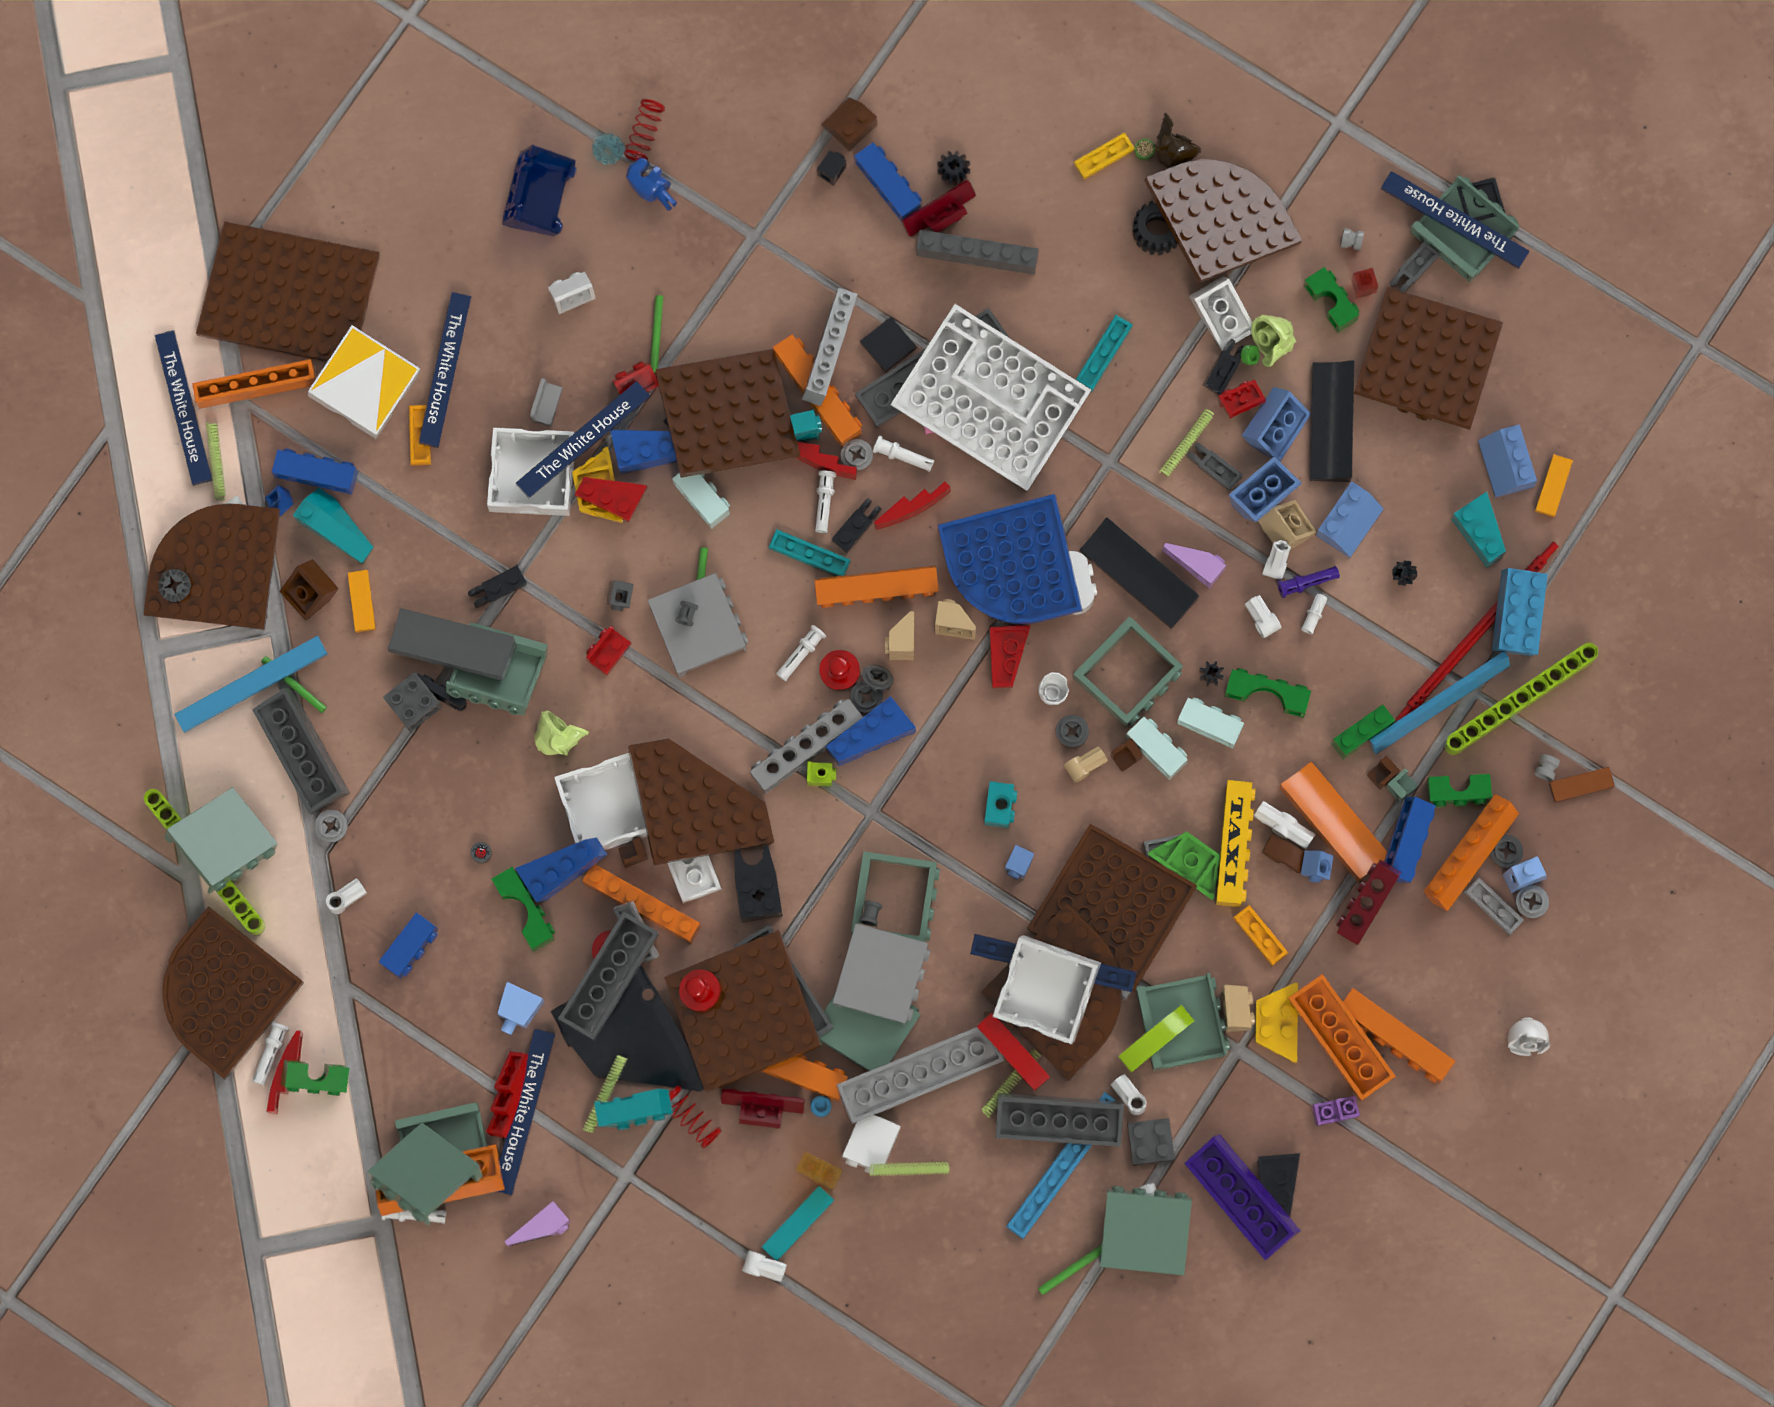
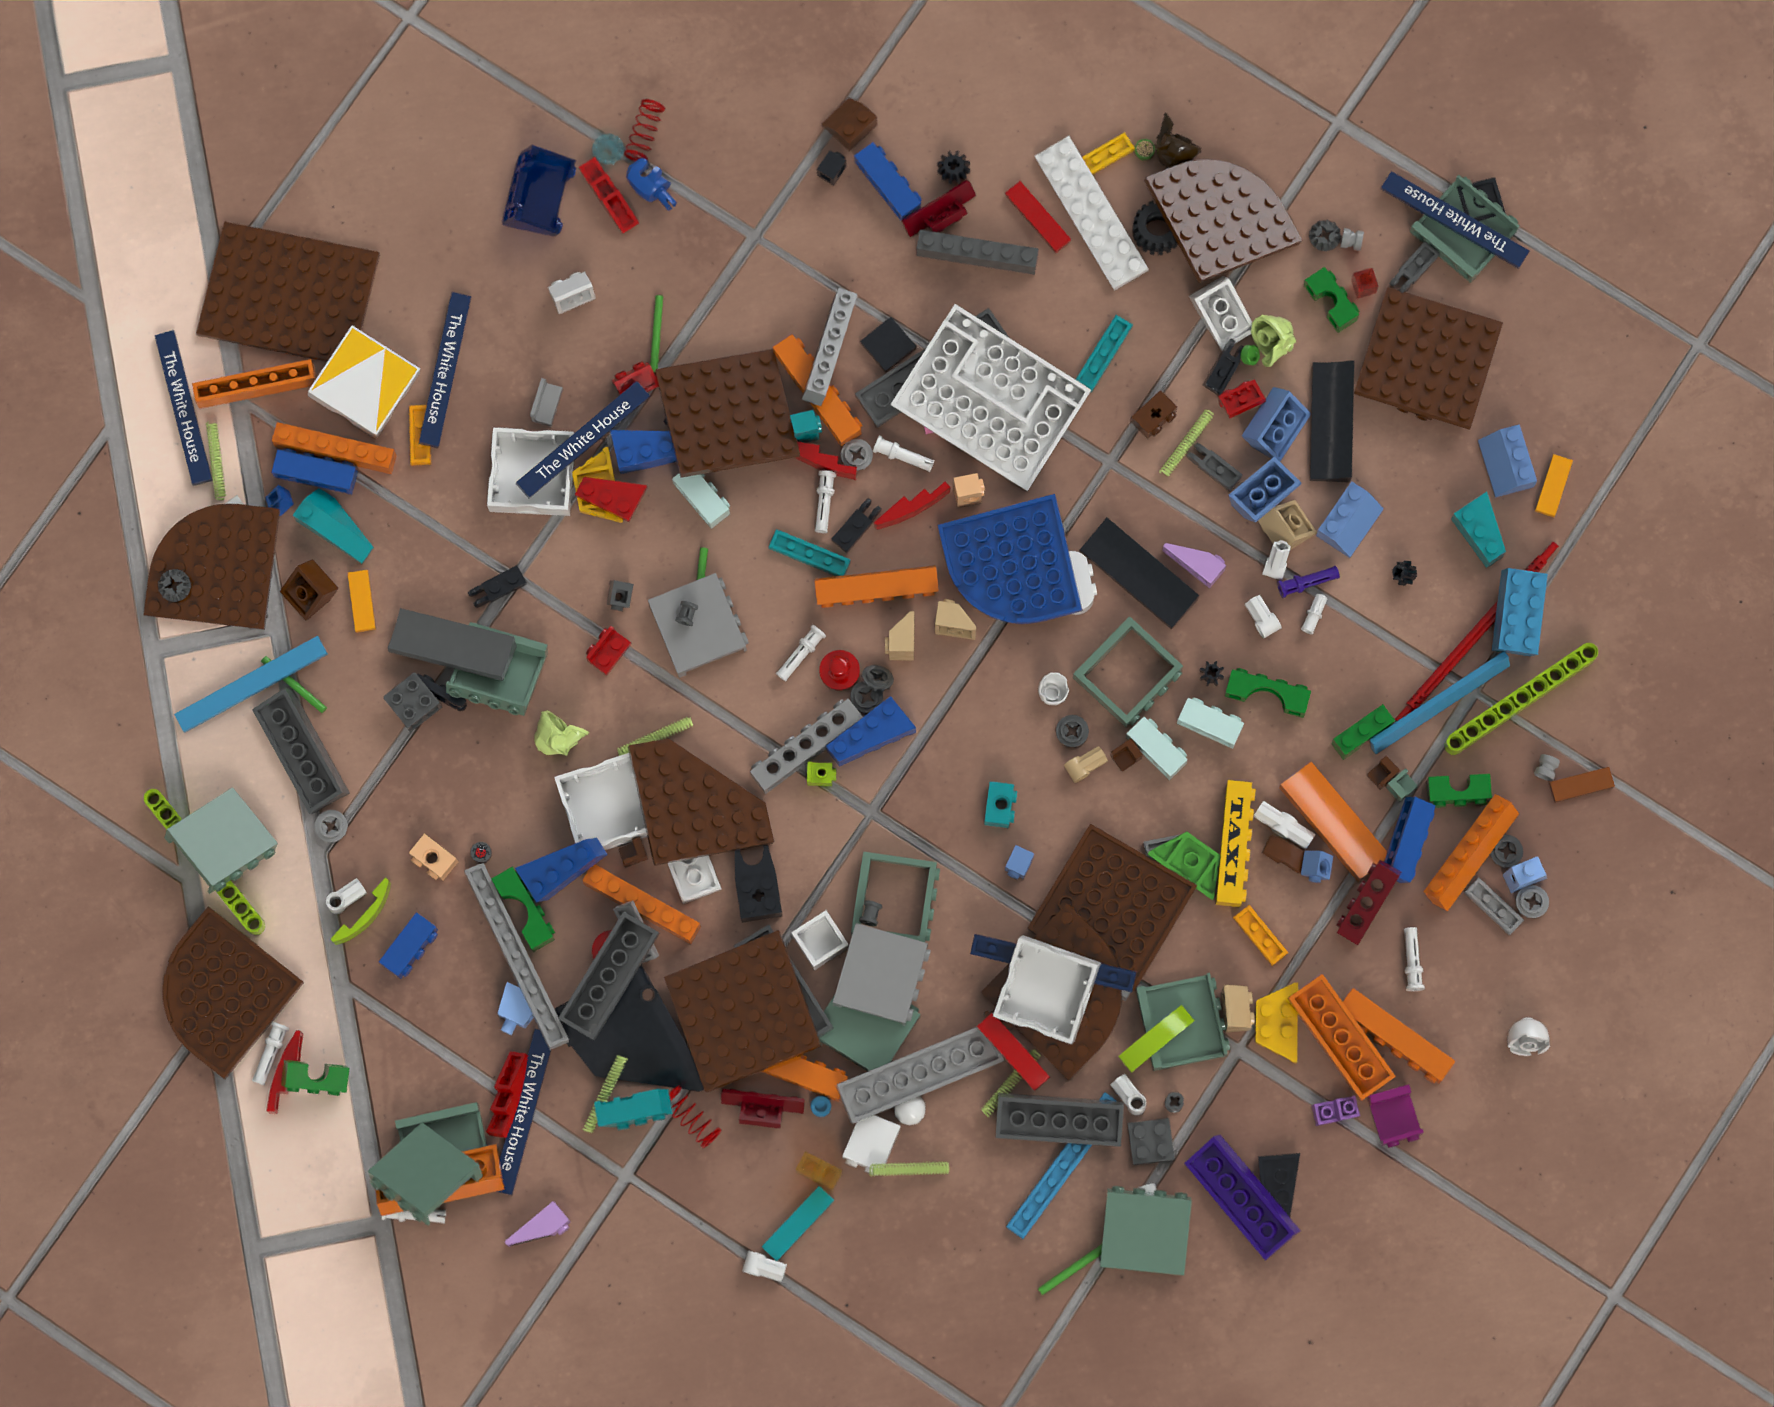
(334, 447): none -> orange brick
(345, 934): none -> lime slope
(427, 847): none -> light nougat brick
(516, 956): none -> light grey plate
(608, 195): none -> red slope
(658, 734): none -> yellowish green piece
(699, 990): red plate -> none
(820, 940): none -> white piece
(911, 1111): none -> white hair
(968, 490): none -> light nougat brick
(1006, 653): red wing -> none
(1038, 216): none -> red tile
(1091, 213): none -> white plate
(1160, 405): none -> reddish brown brick
(1174, 1109): none -> dark grey bush
(1321, 242): none -> dark grey gear
(1395, 1116): none -> magenta panel
(1413, 968): none -> white pin

